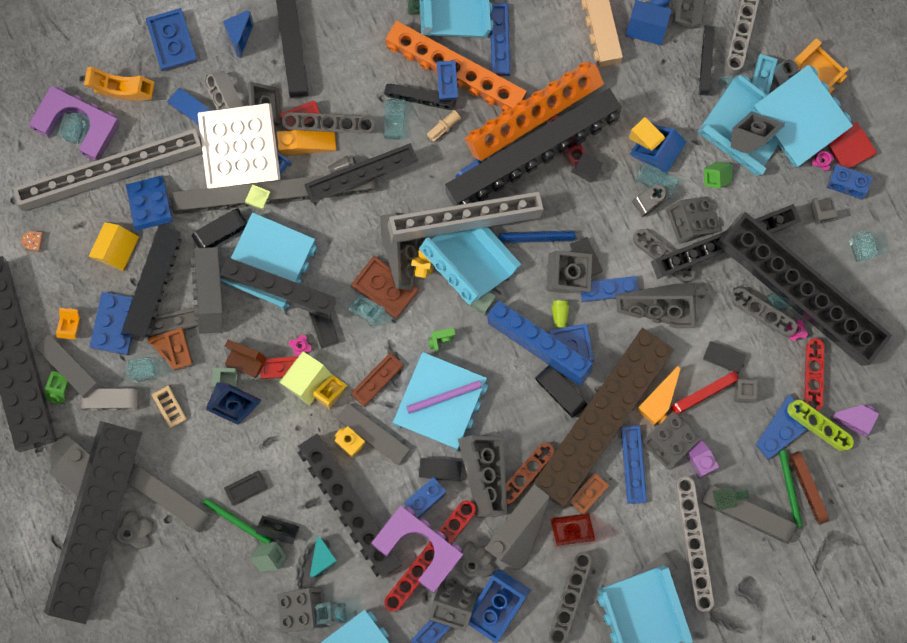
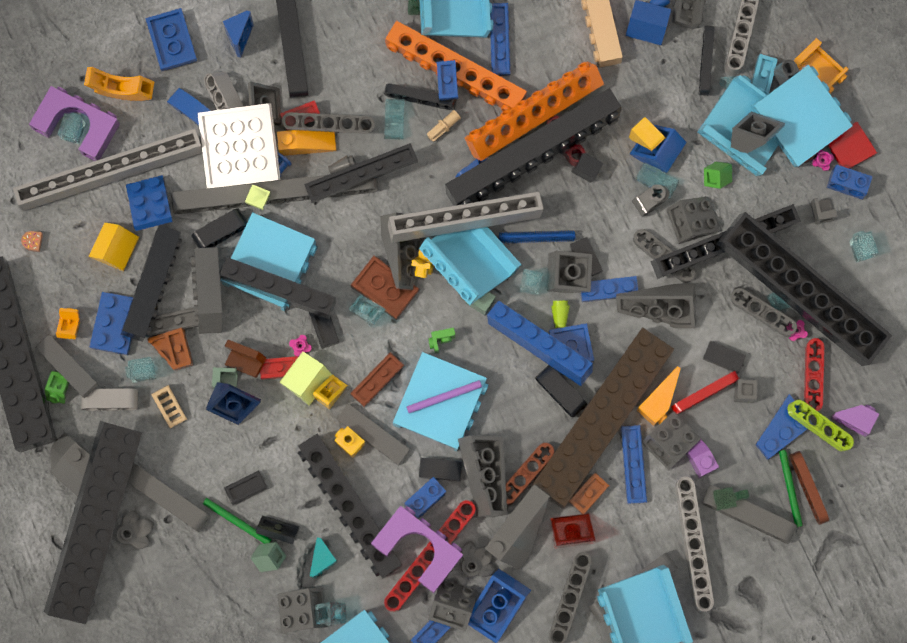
(531, 282): none -> clear light blue brick

